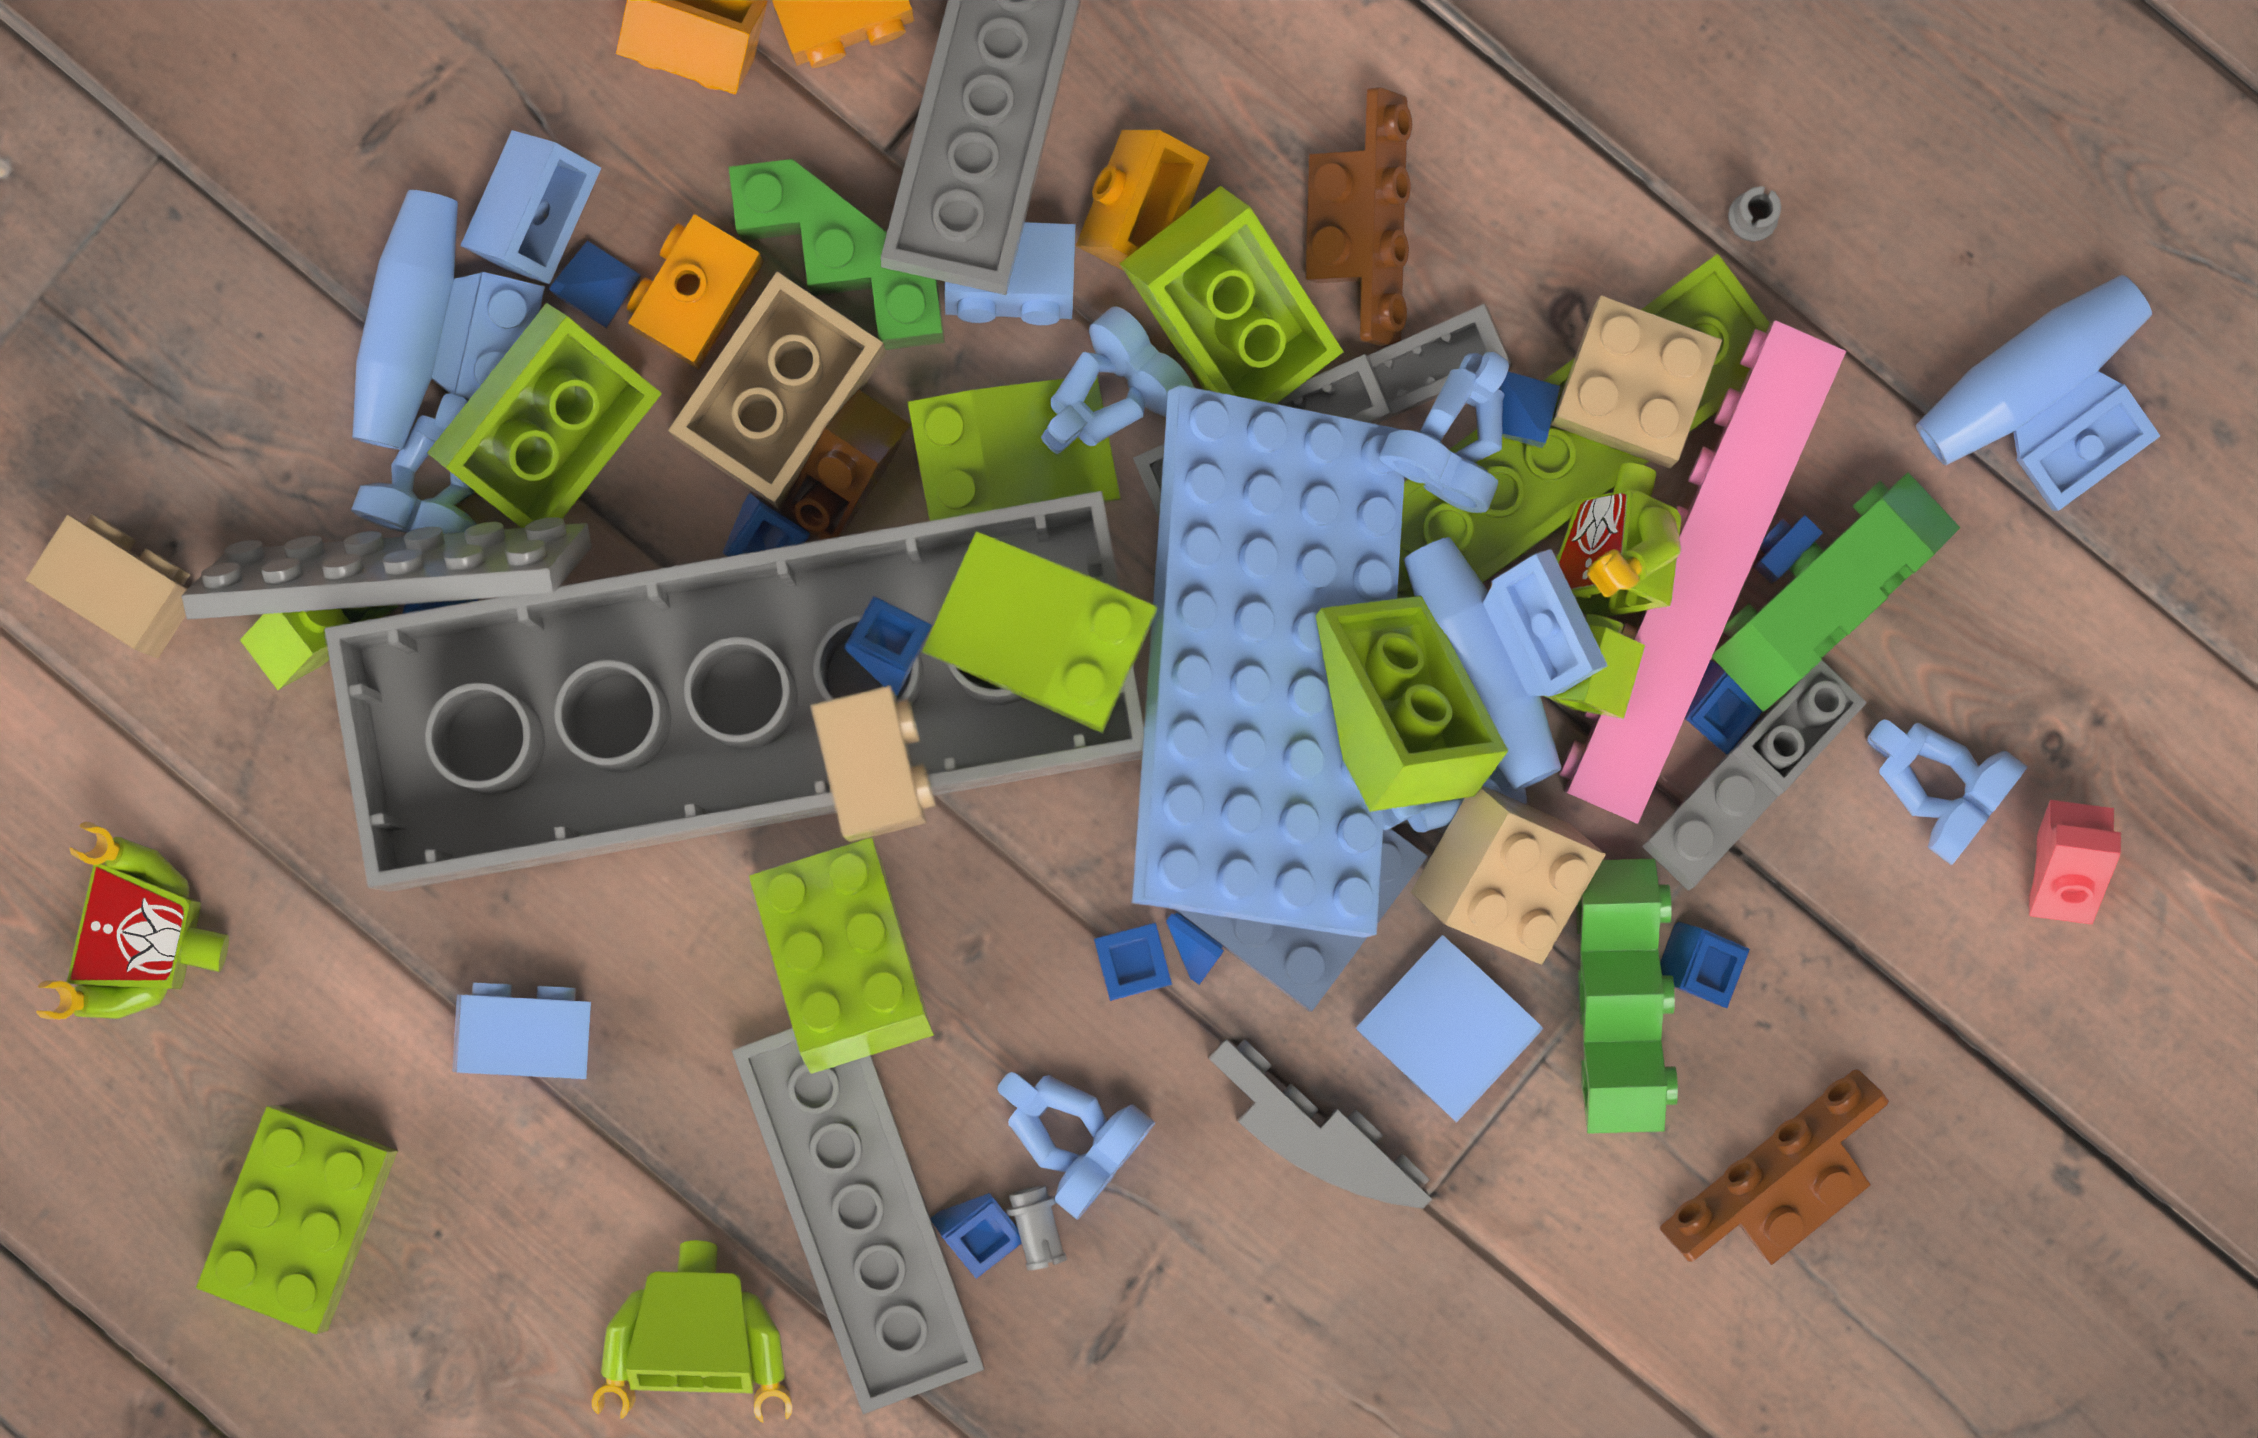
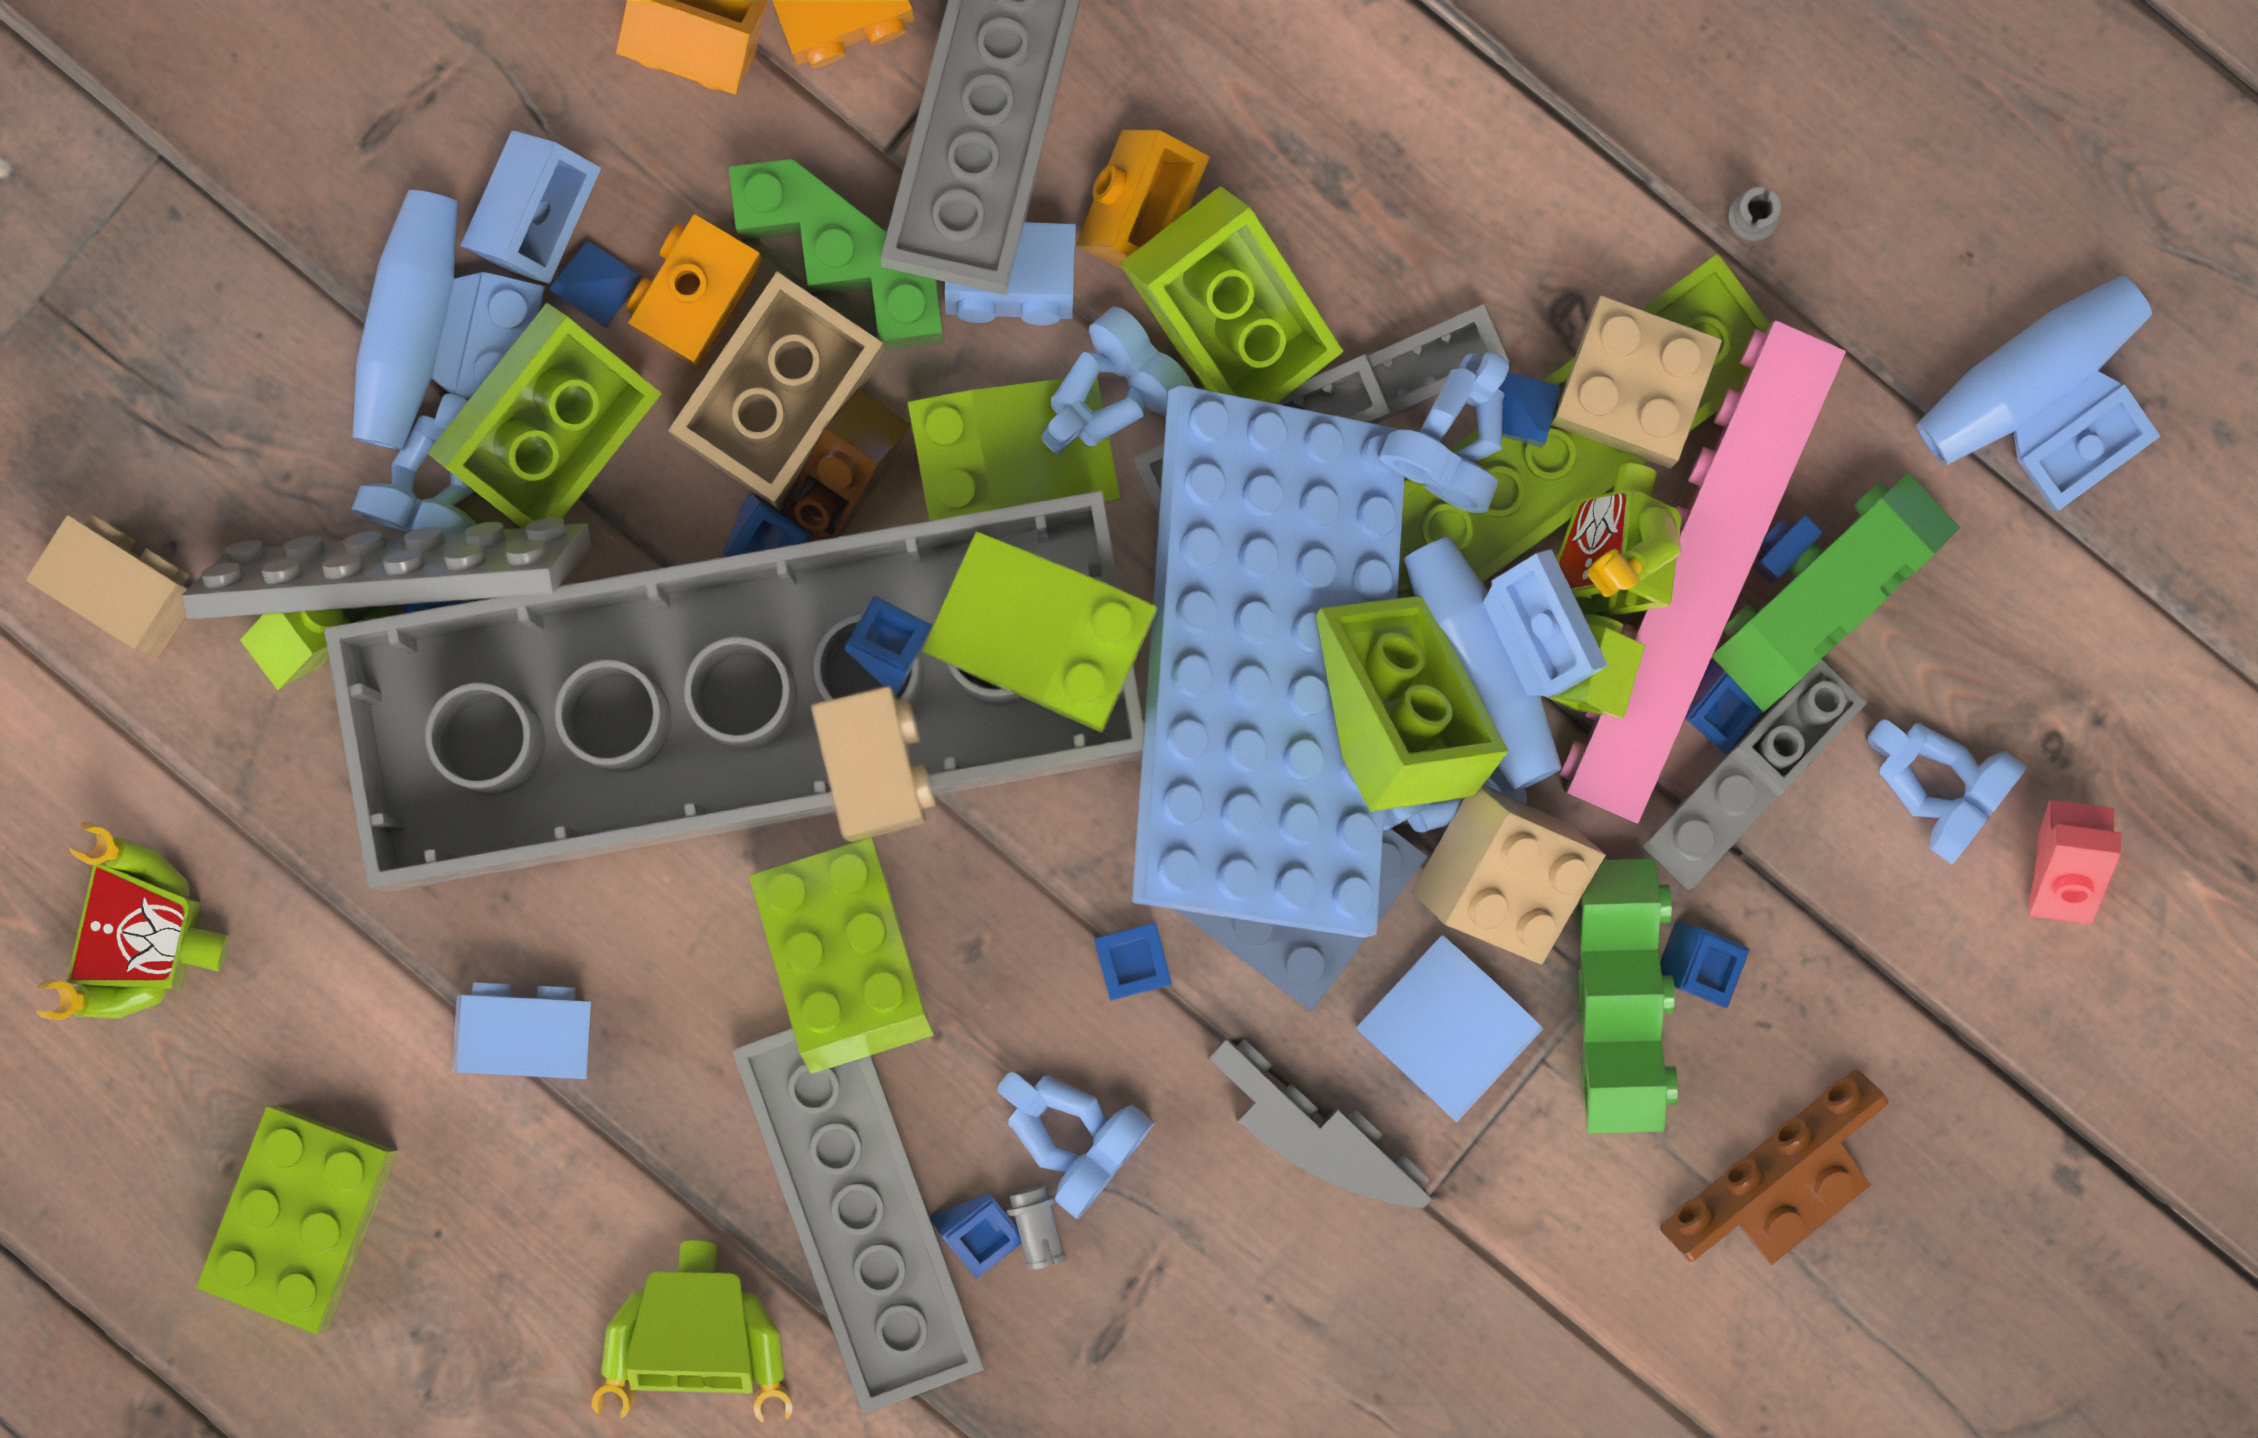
(1195, 947): blue slope -> none
(1360, 217): dark orange bracket -> none

